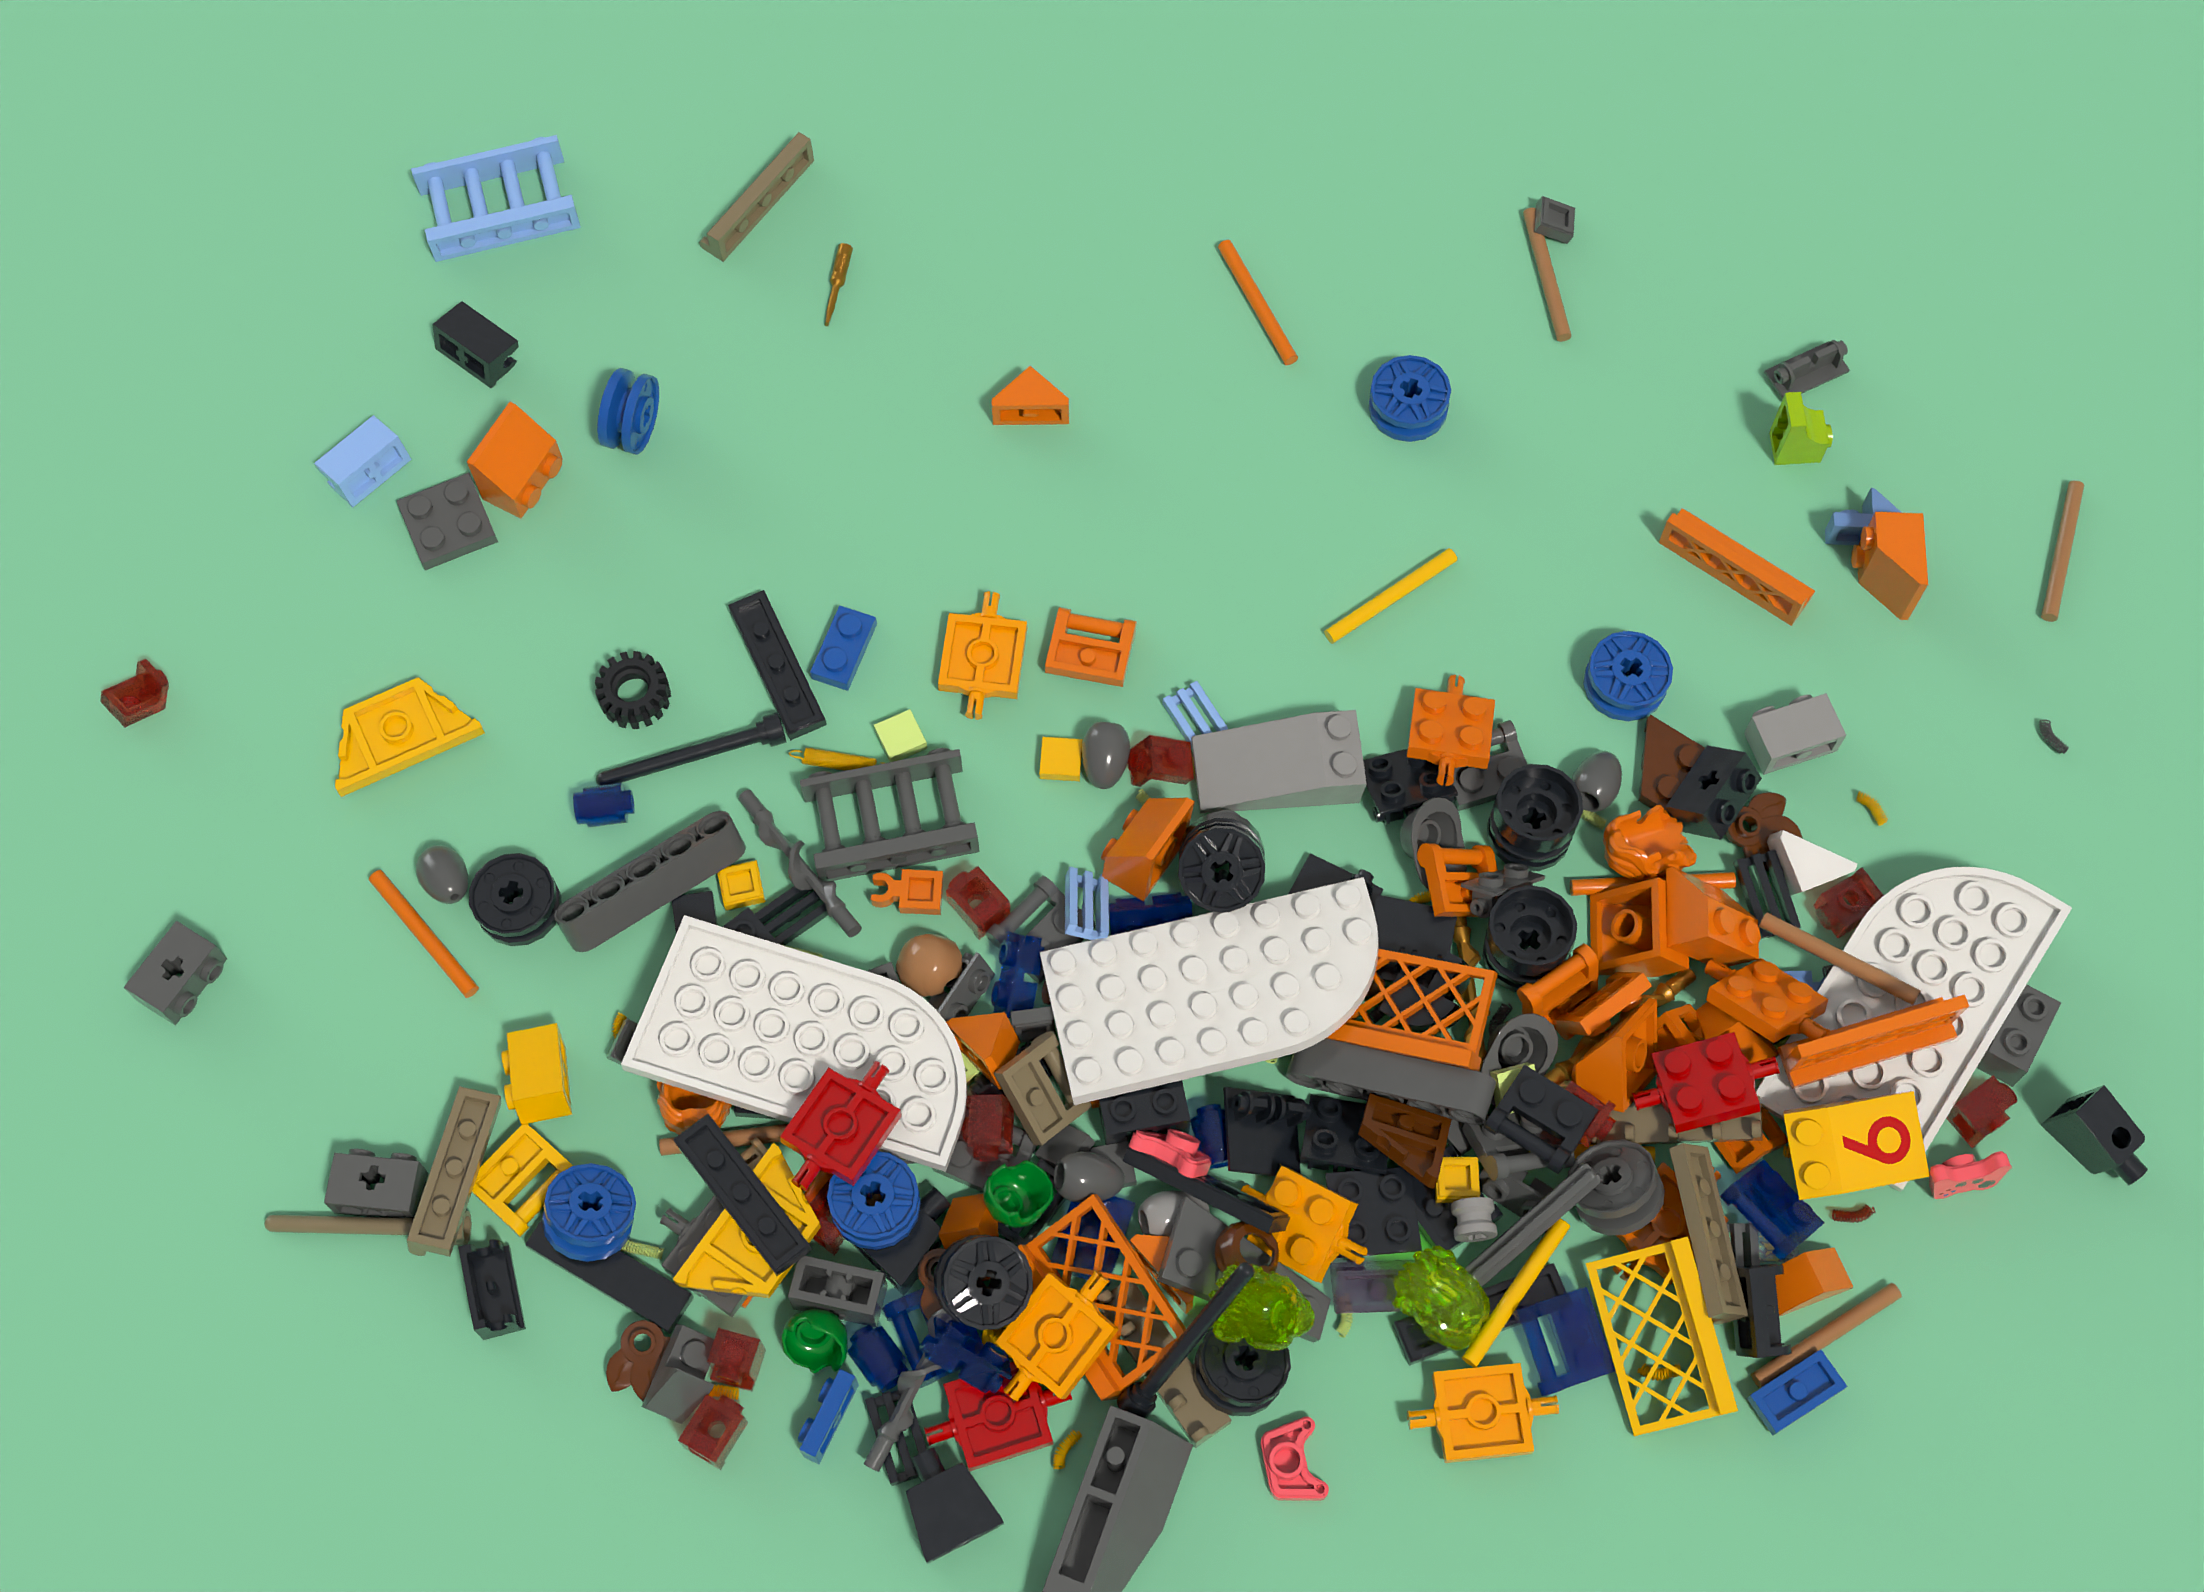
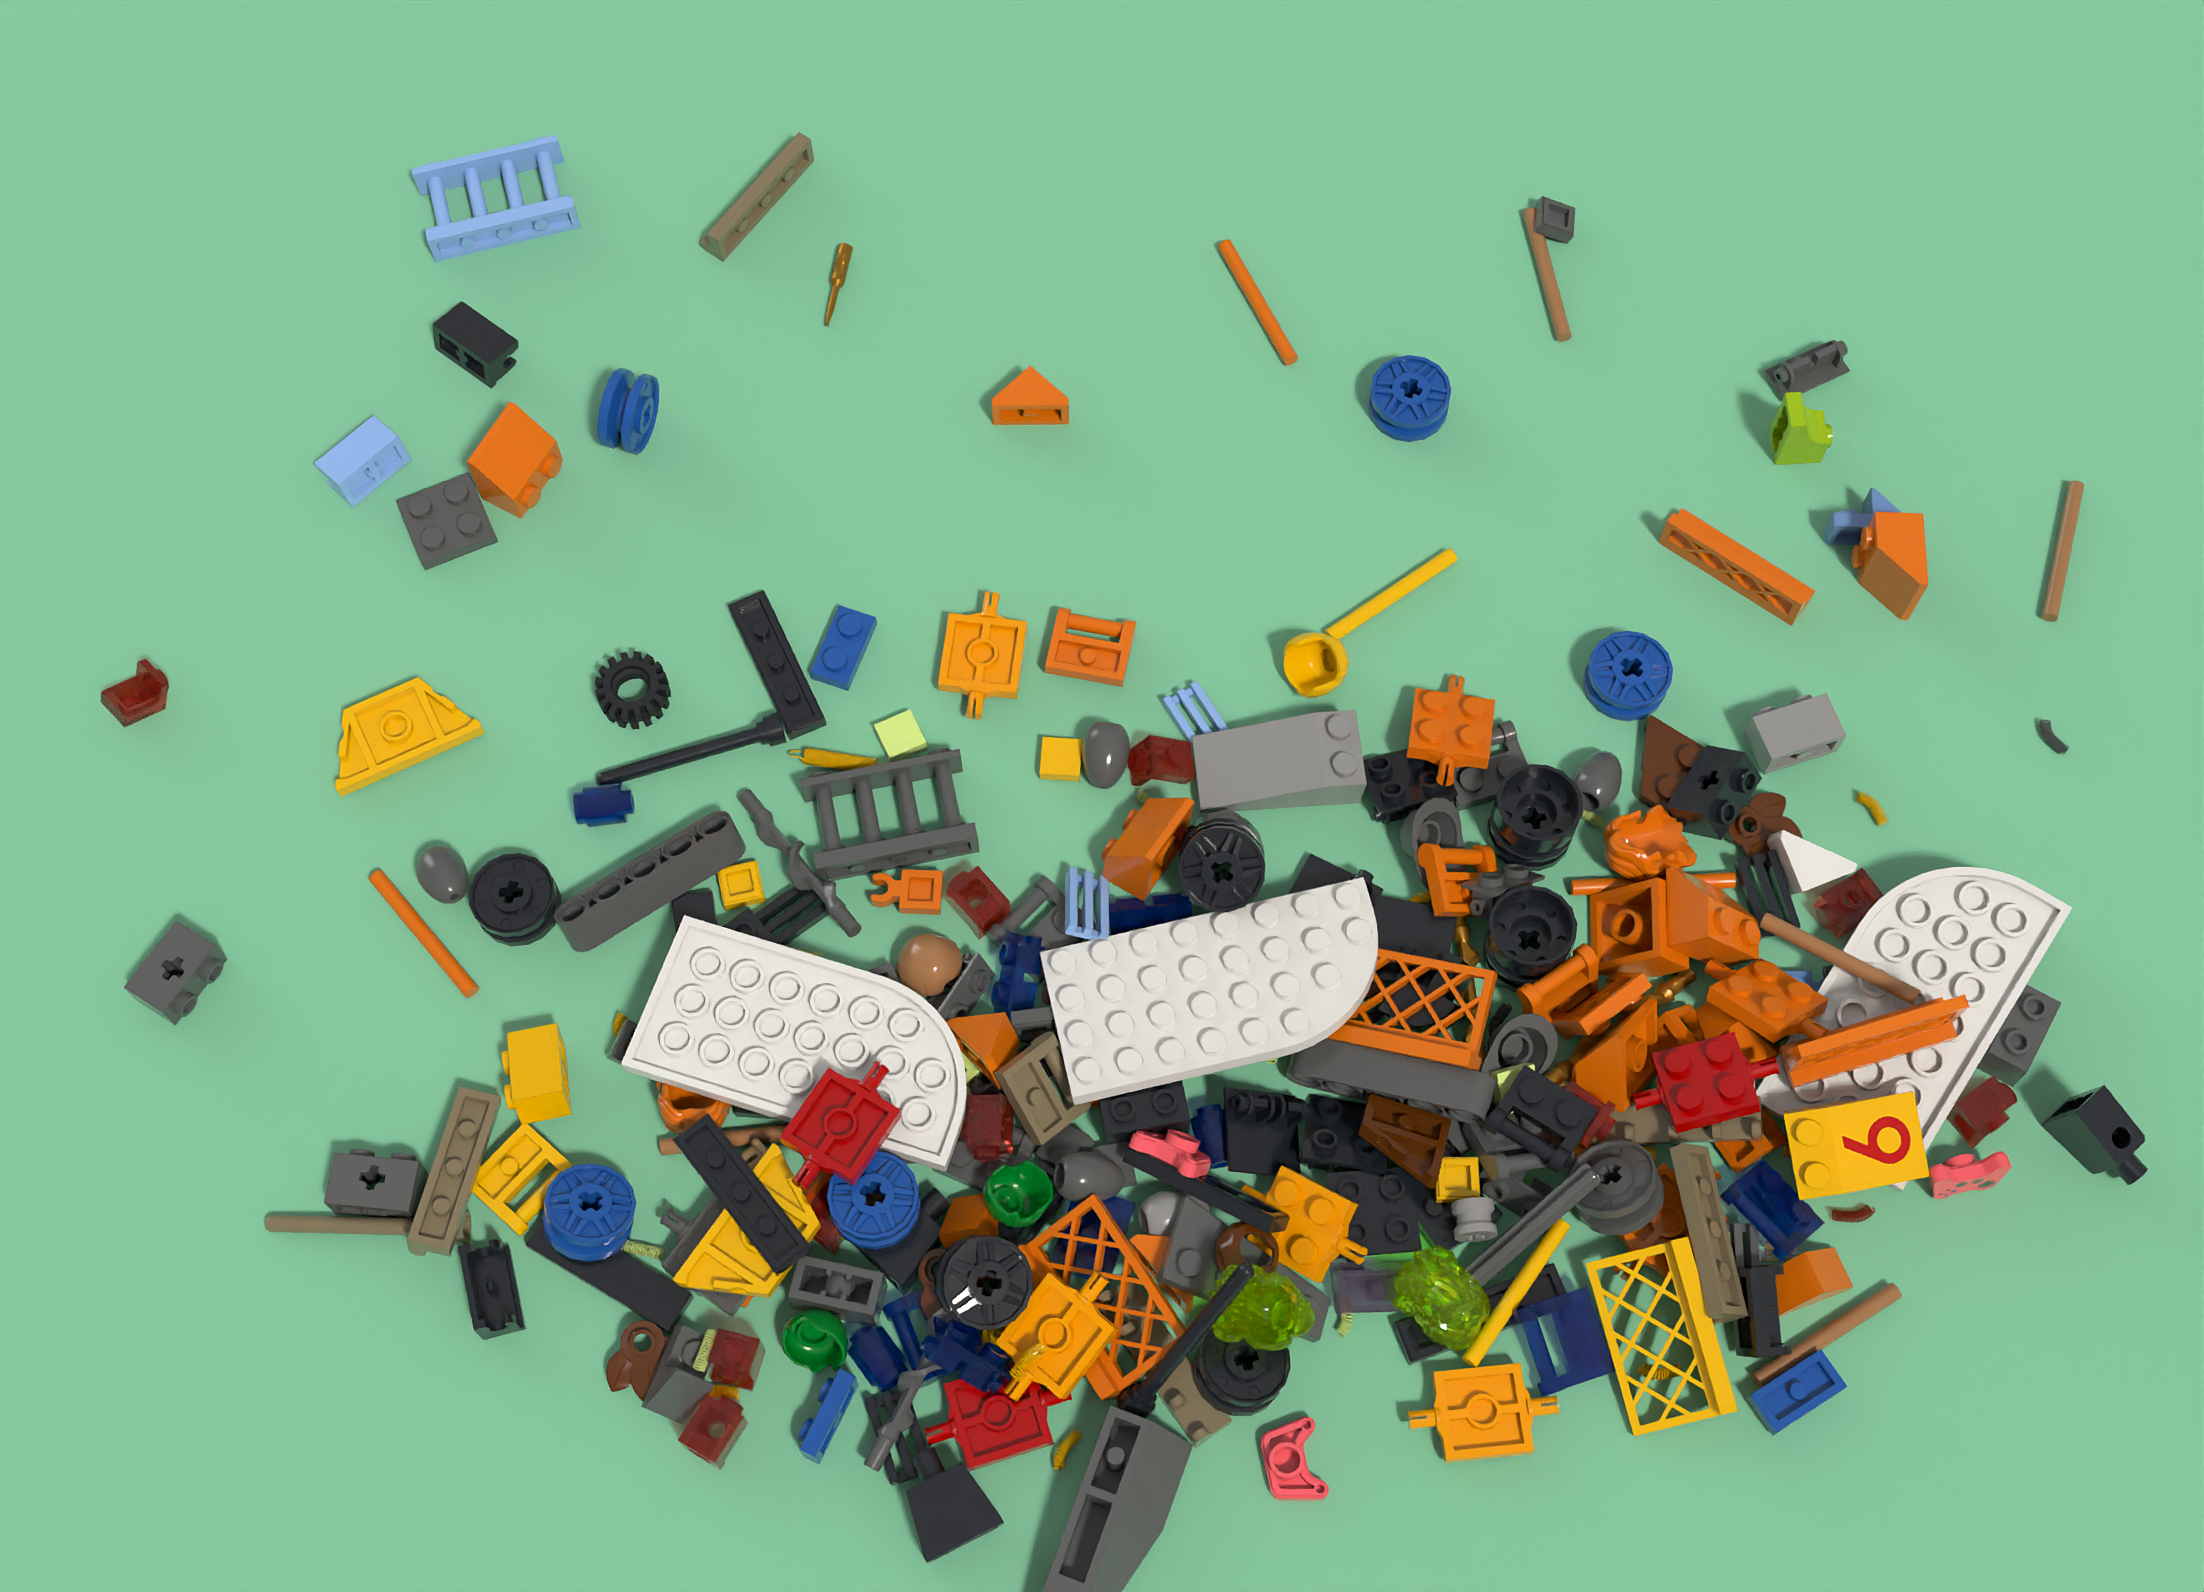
(703, 1364): none -> yellowish green leg
(1033, 1353): none -> yellow leg
(1315, 663): none -> yellow hair

